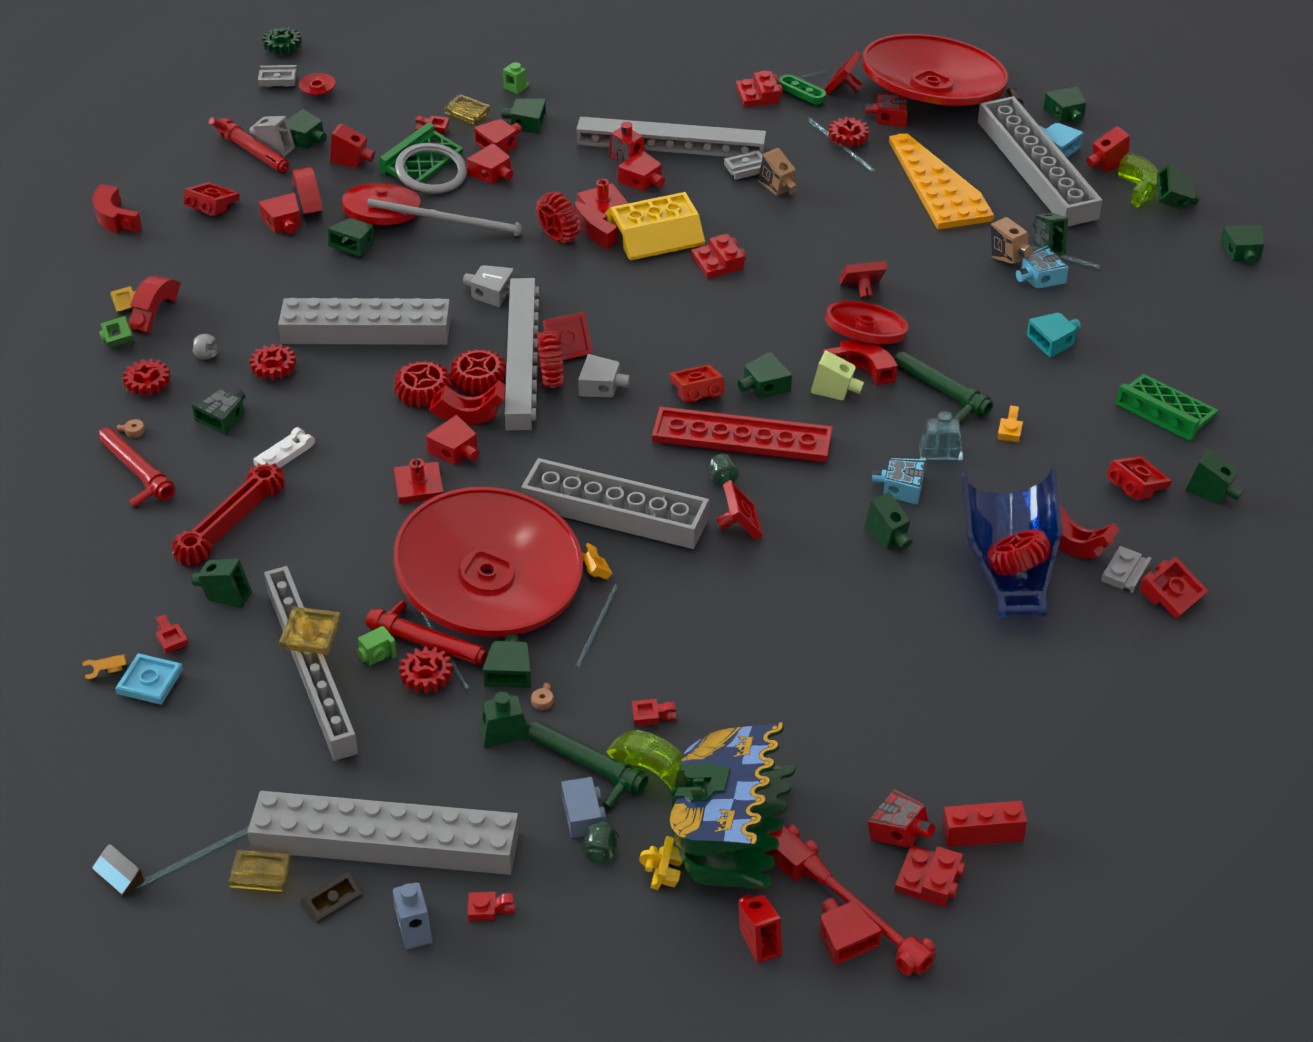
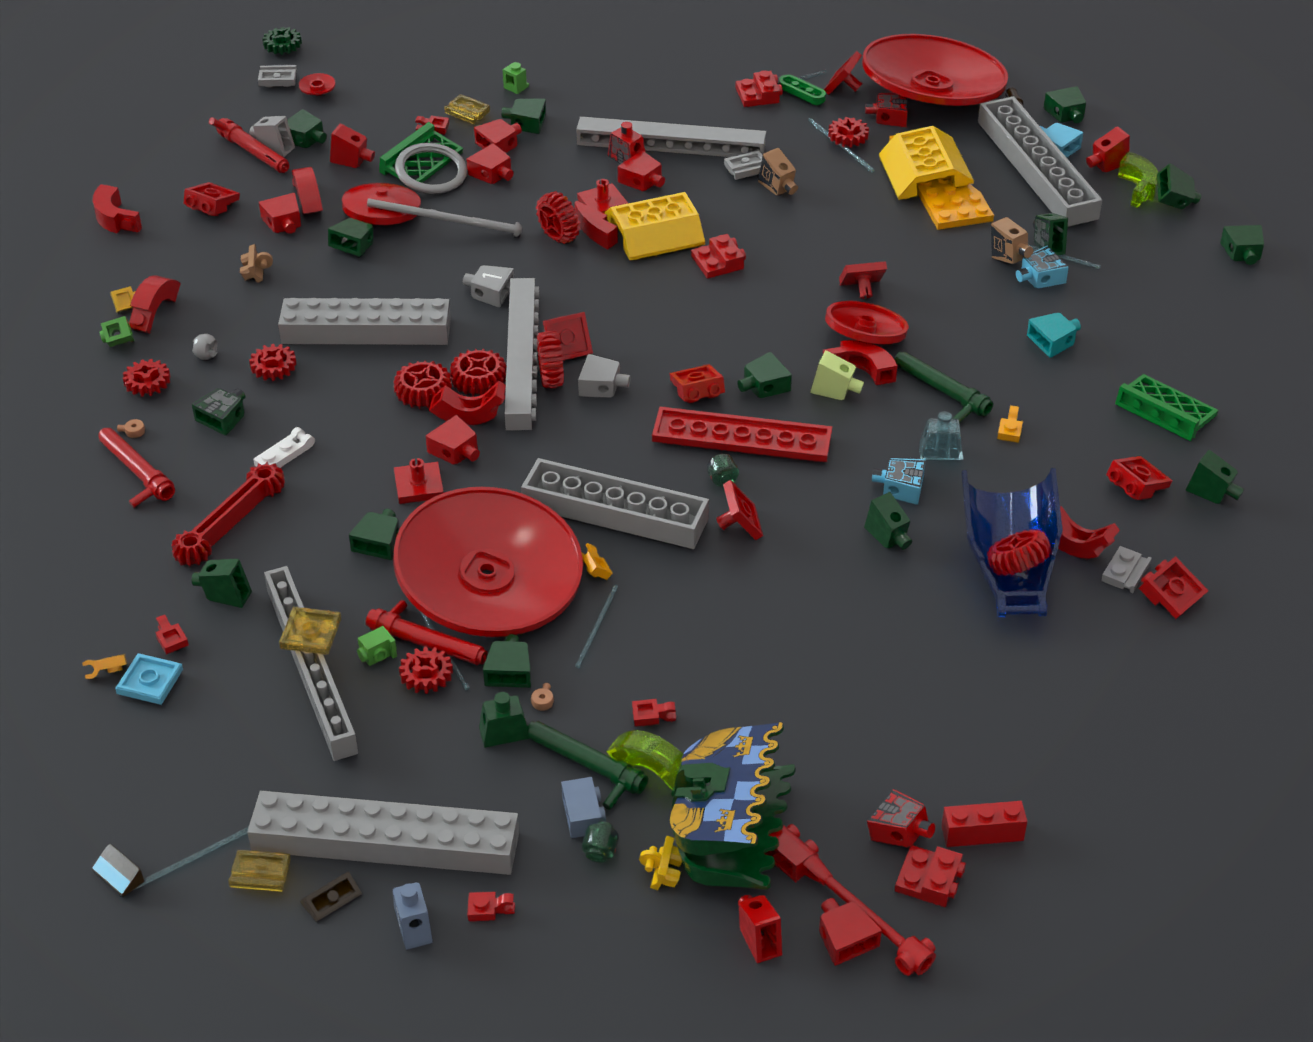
(254, 264): none -> medium nougat hips
(375, 534): none -> dark green torso
(922, 157): none -> yellow slope

